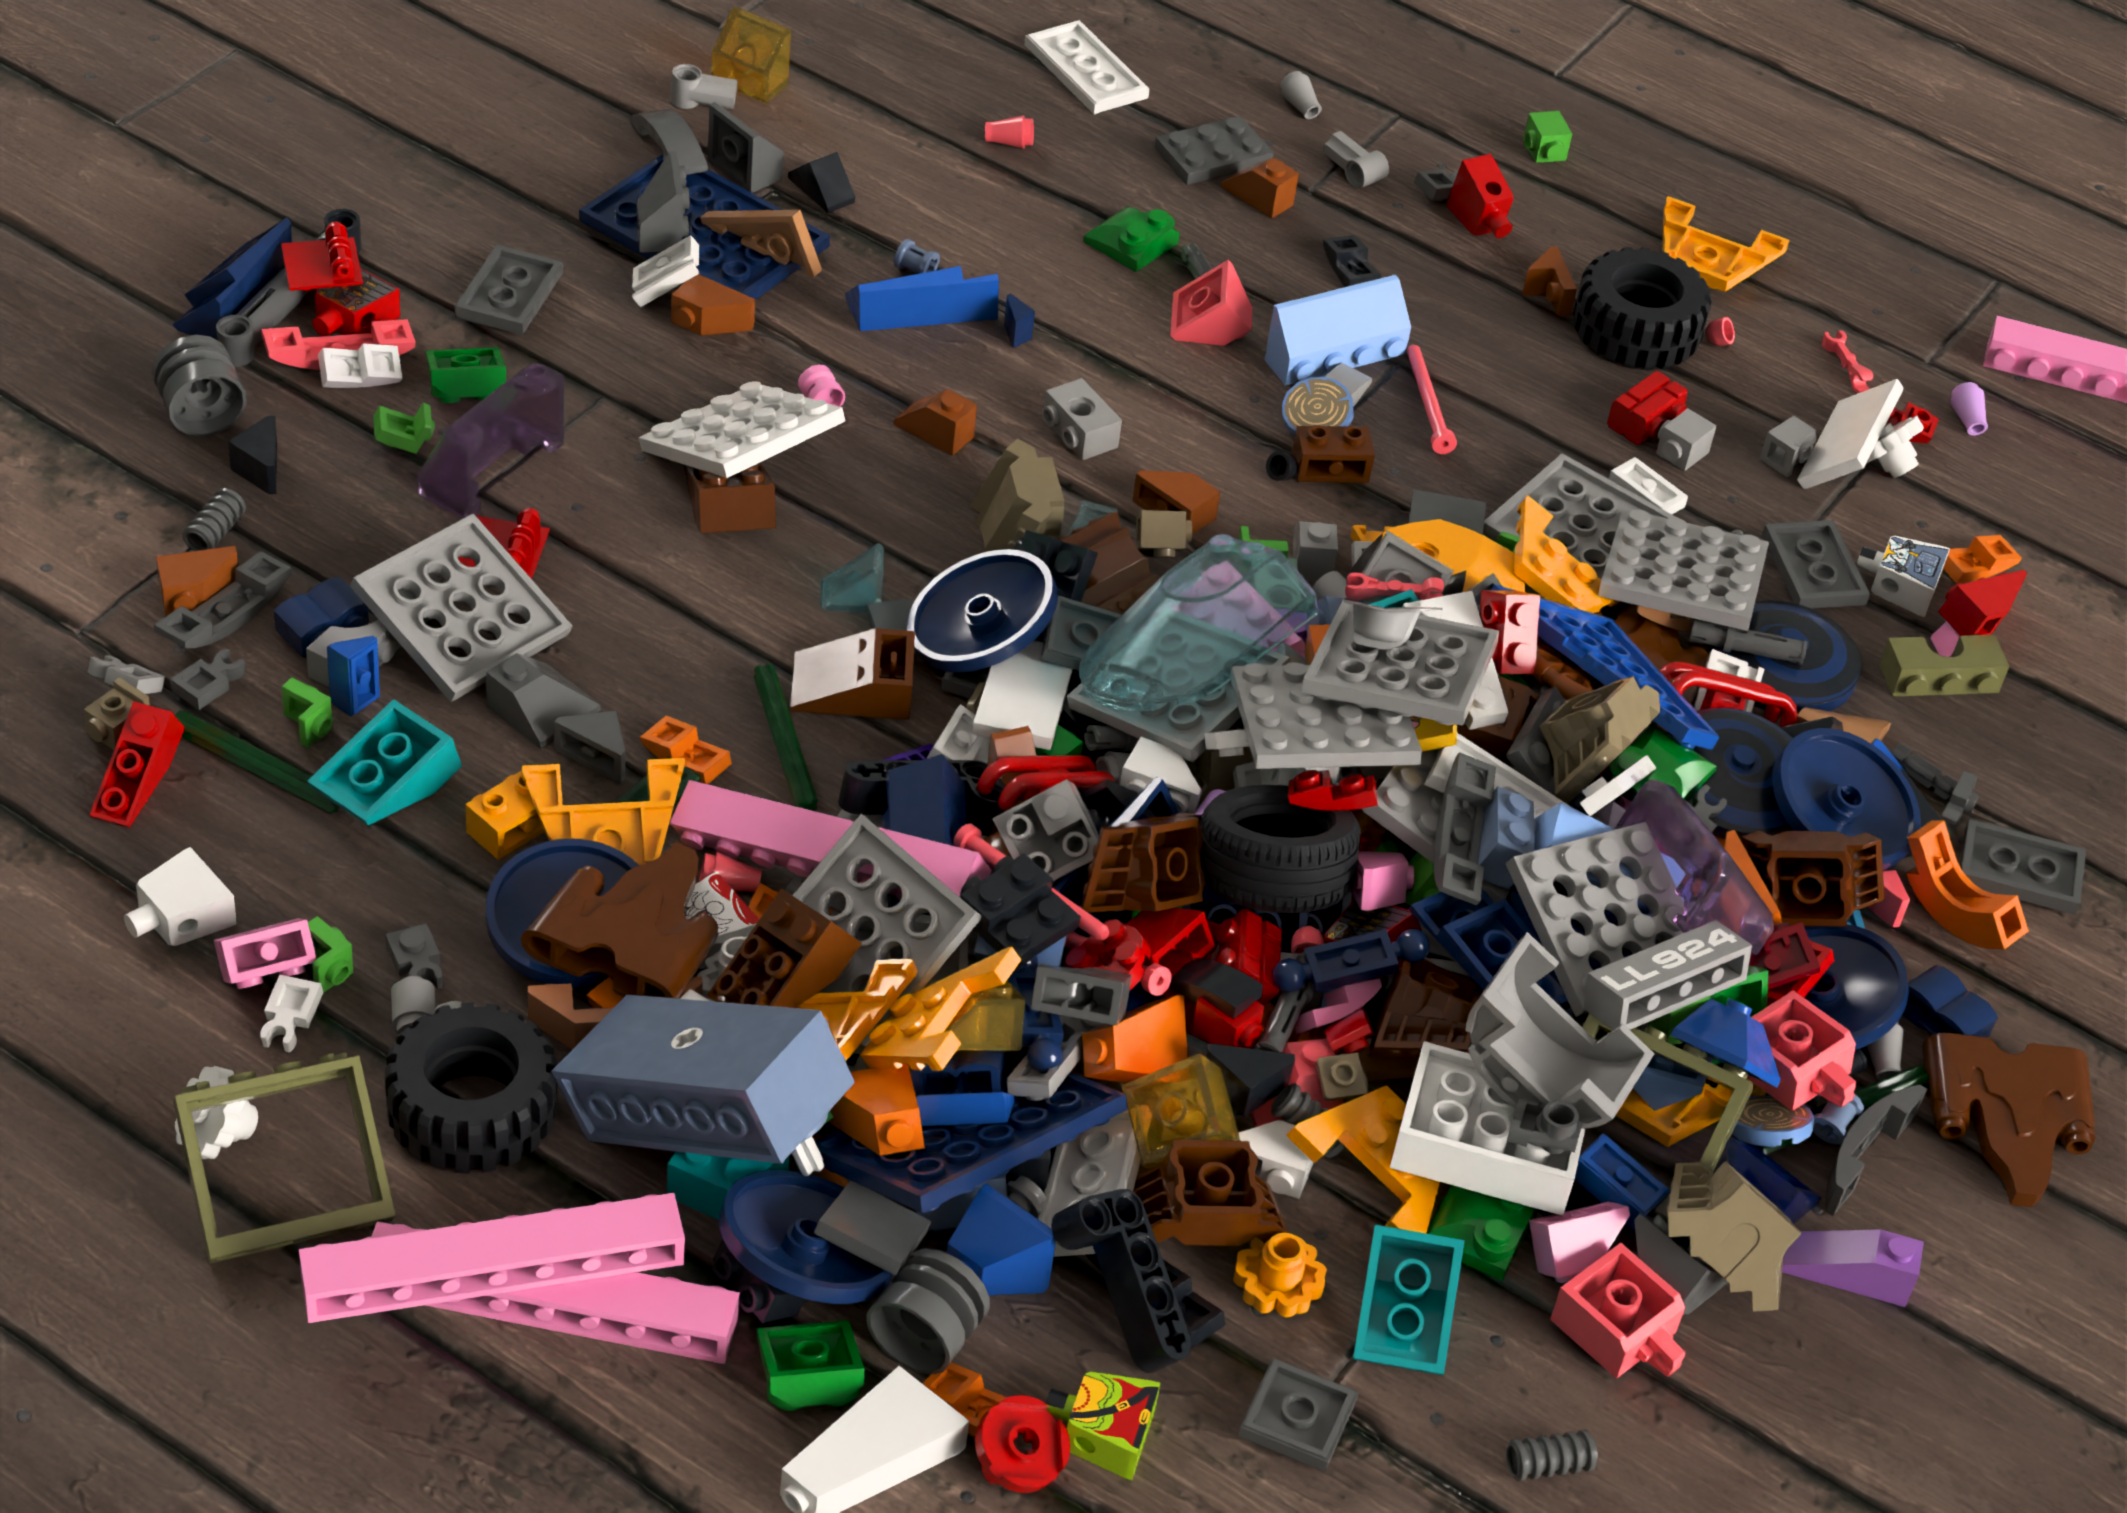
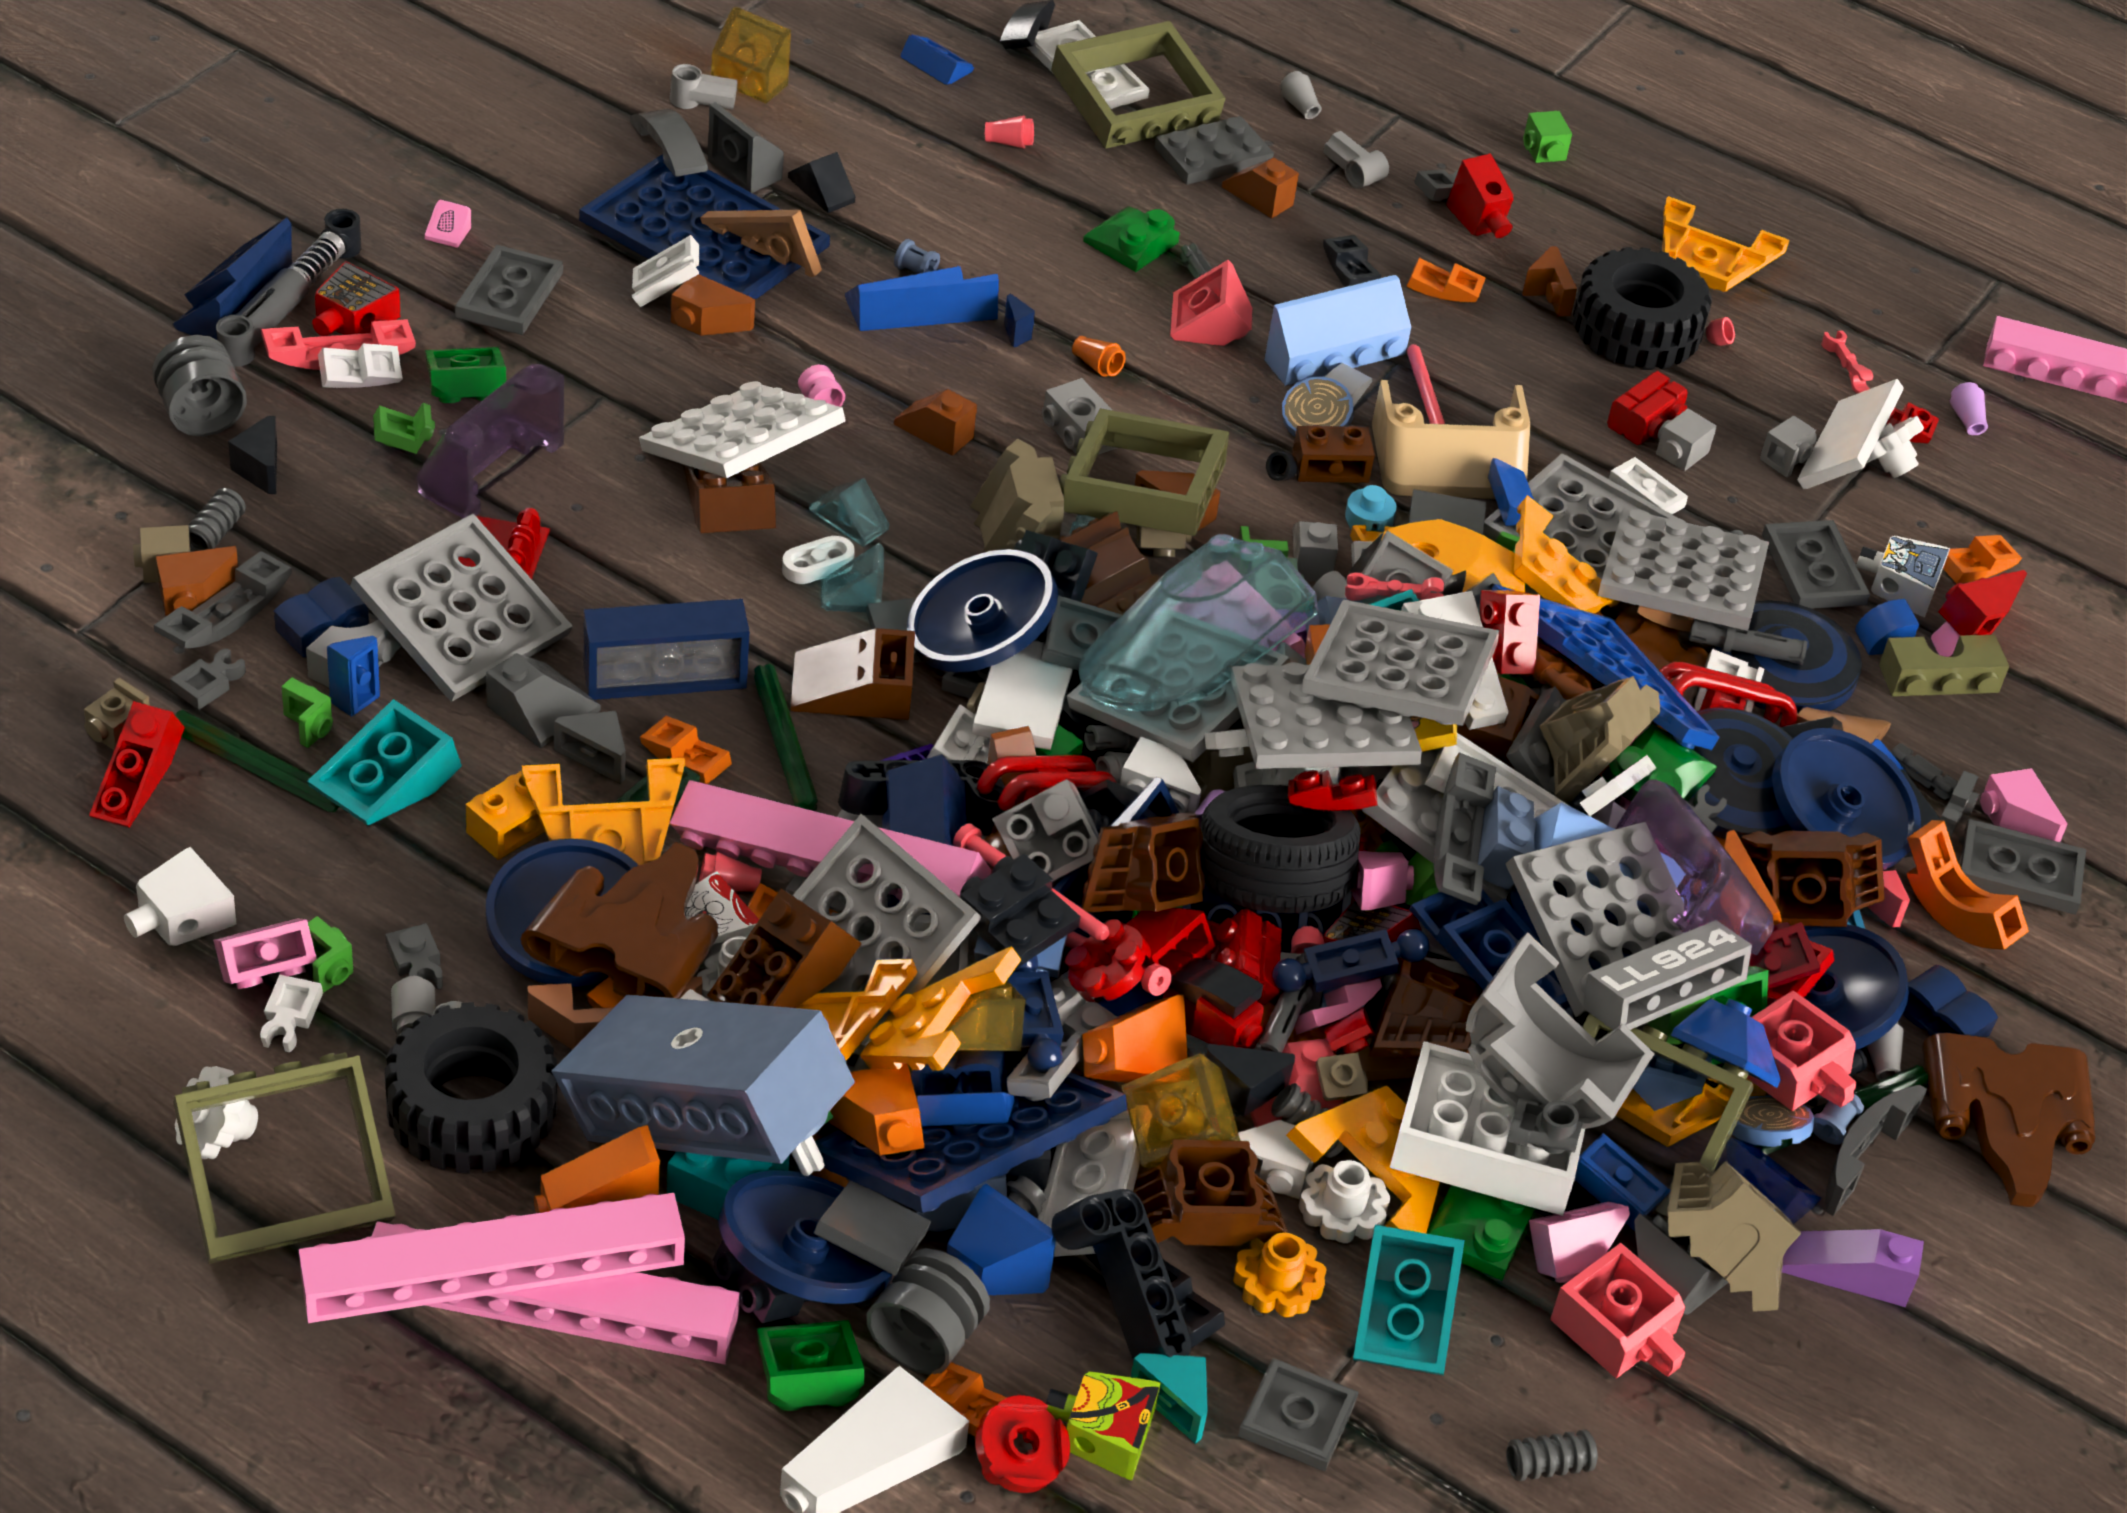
(137, 676): light grey plate -> none
(159, 542): none -> dark tan brick
(323, 262): red hinge -> none
(448, 223): none -> bright pink slope
(611, 1173): none -> orange slope
(662, 208): dark grey slope -> none
(665, 649): none -> dark blue brick
(816, 559): none -> white plate
(852, 511): none -> clear light blue slope
(935, 59): none -> blue slope
(1025, 23): none -> black slope
(1082, 993): dark grey arch -> none
(1100, 355): none -> orange cone
(1127, 46): none -> olive window
(1139, 504): none -> olive window
(1181, 1391): none -> teal slope
(1344, 1201): none -> white plant
(1370, 507): none -> medium azure piece
(1382, 626): light grey piece -> none
(1446, 456): none -> tan windscreen
(1456, 285): none -> orange slope
(1509, 489): none -> blue slope
(1886, 621): none -> blue brick
(2022, 804): none -> bright pink slope

